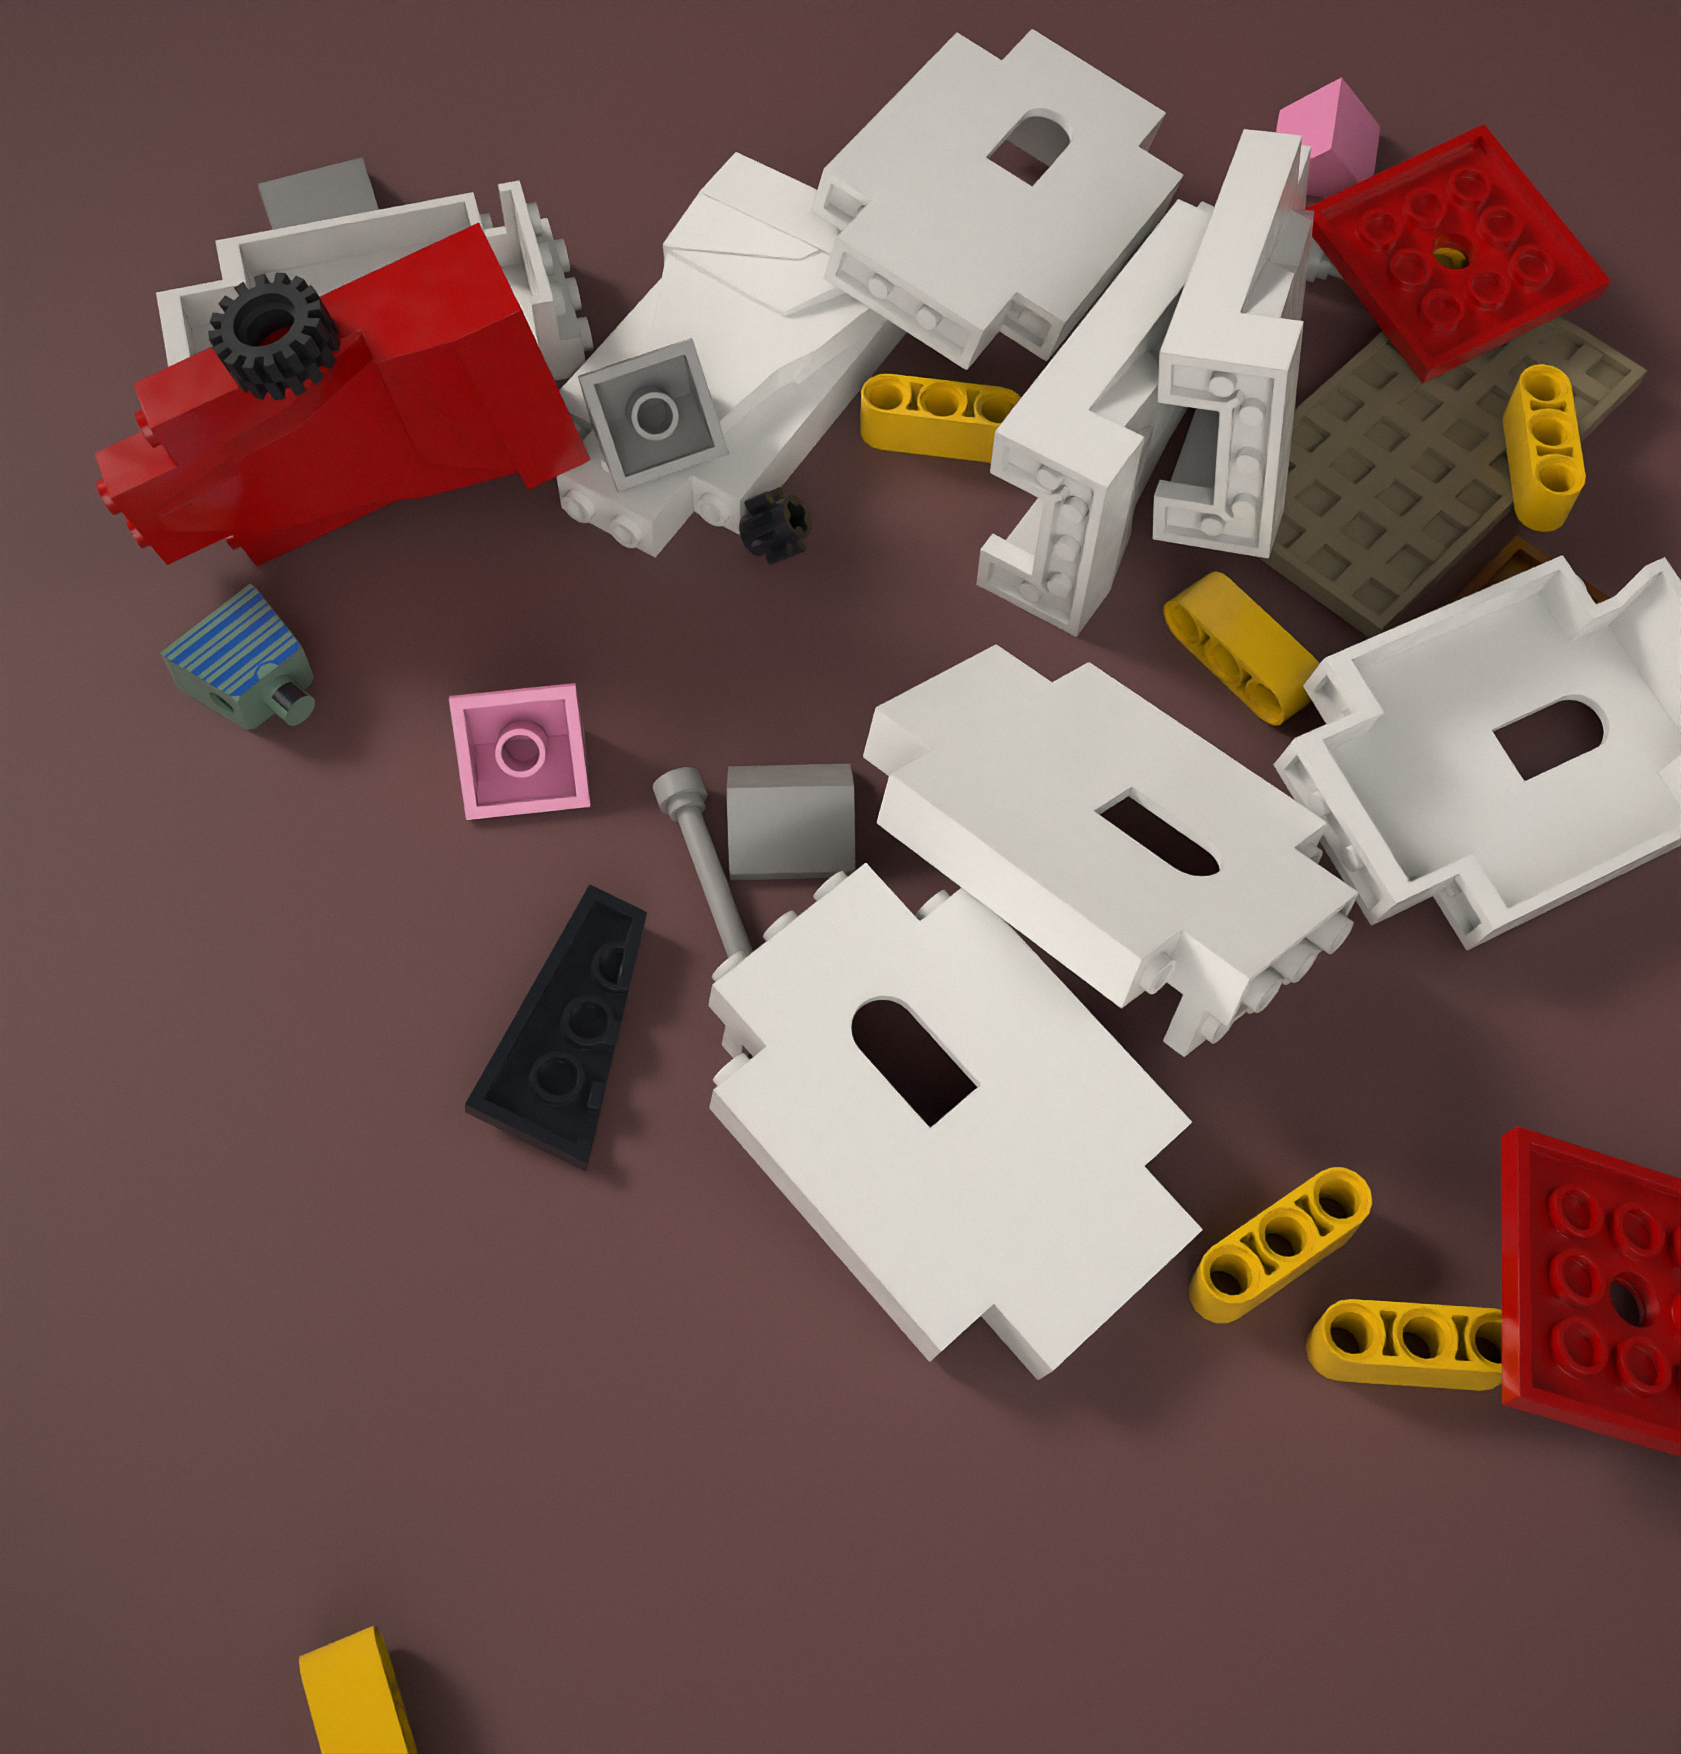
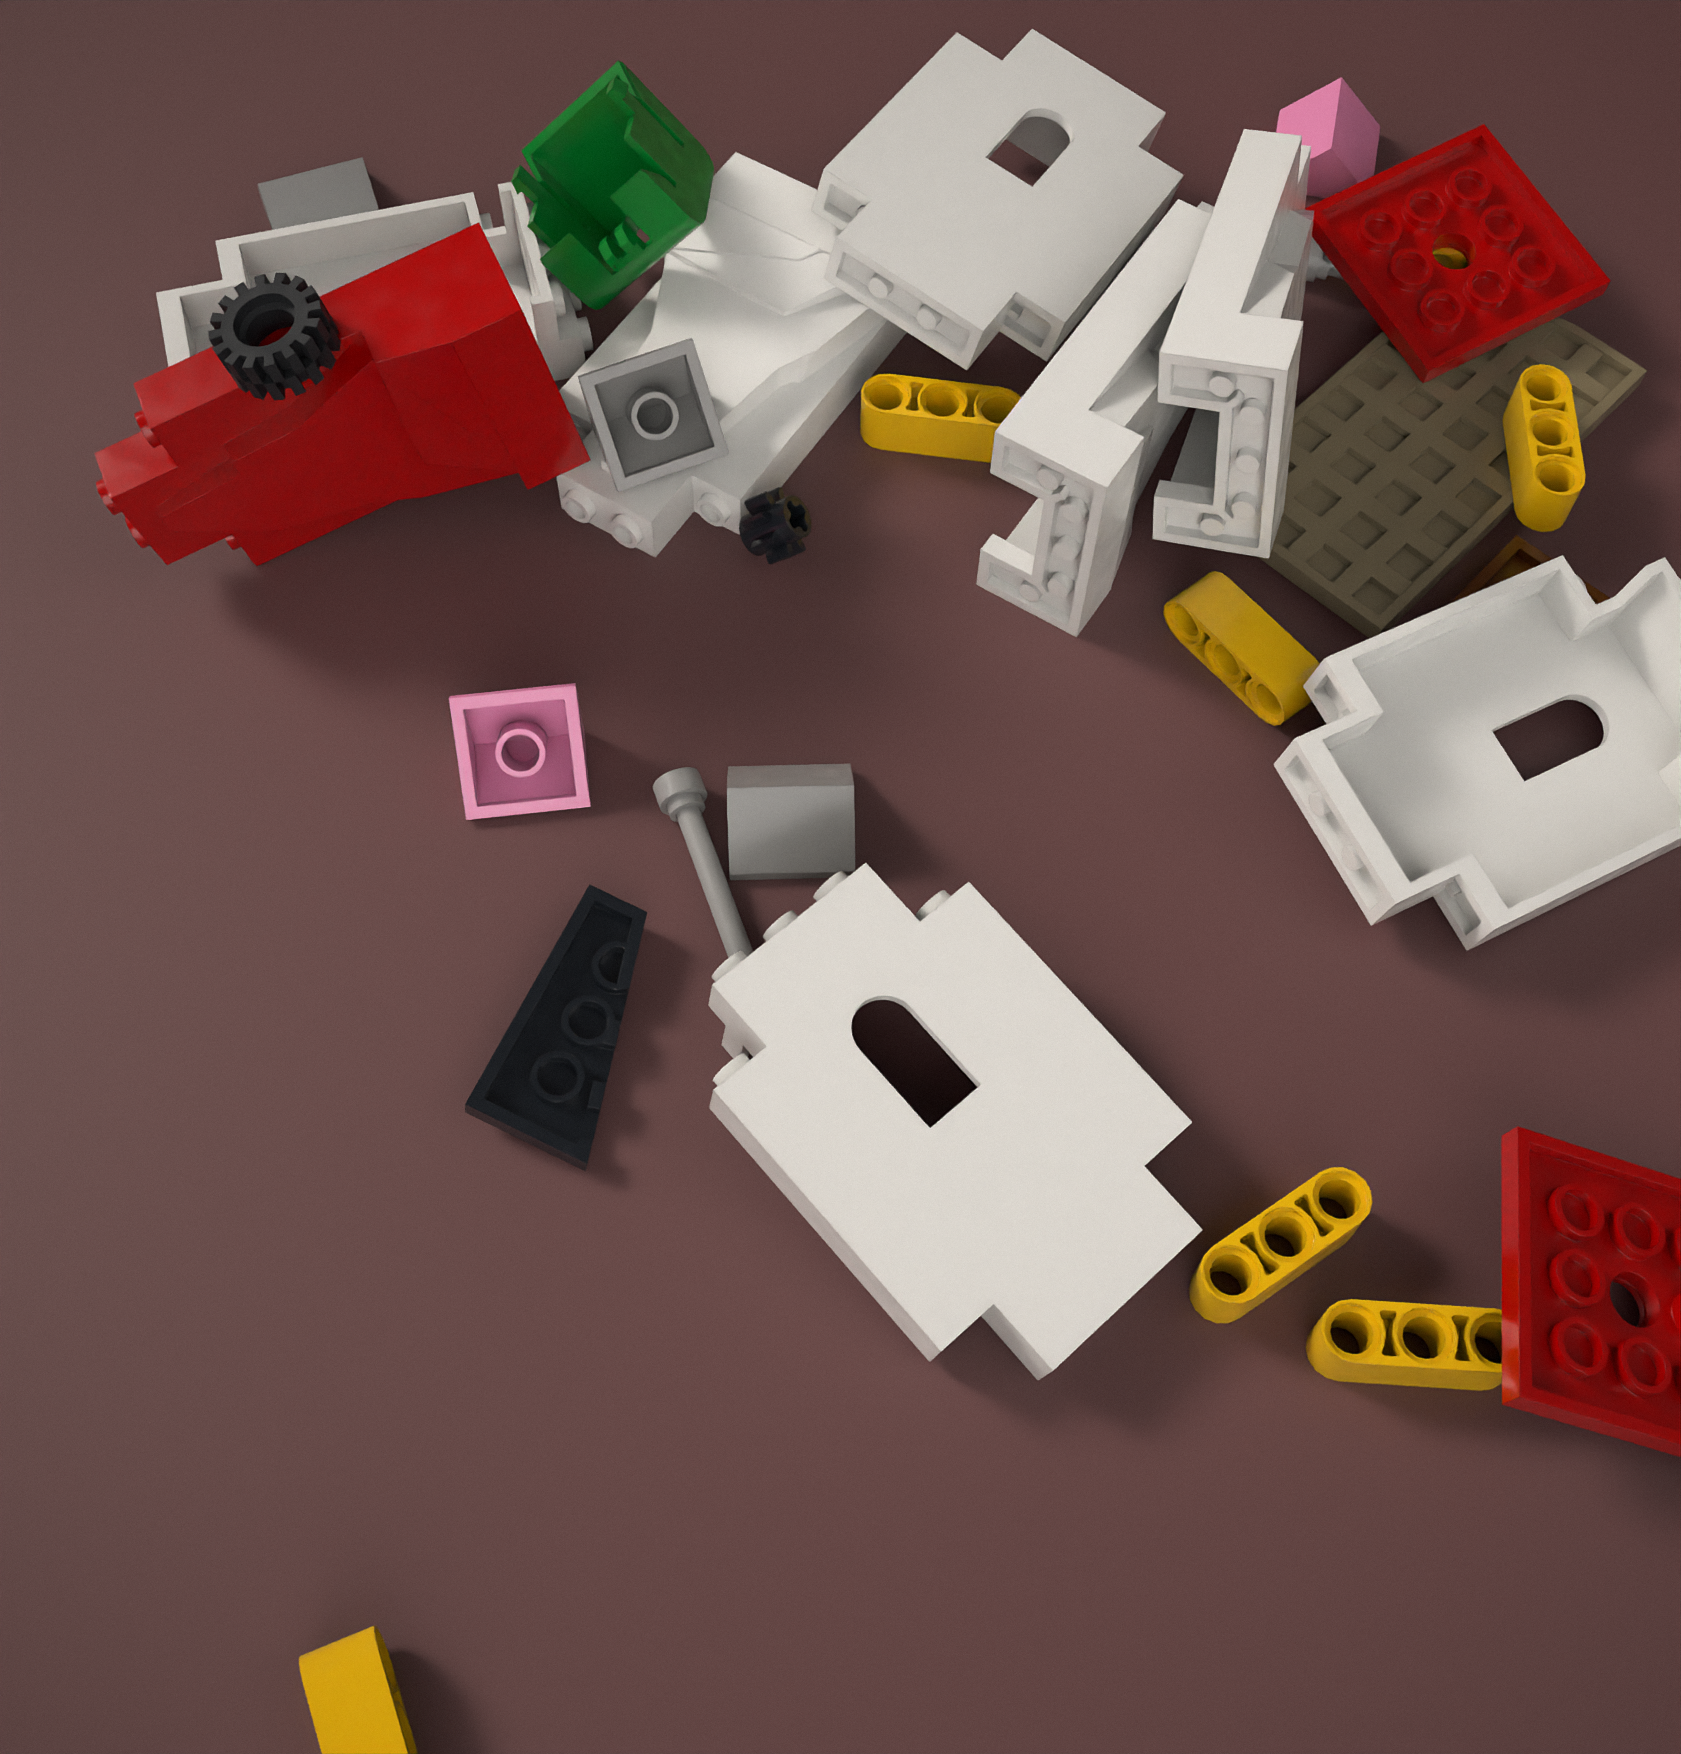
(243, 663): sand green torso -> none
(604, 174): none -> green piece
(1005, 797): white panel -> none

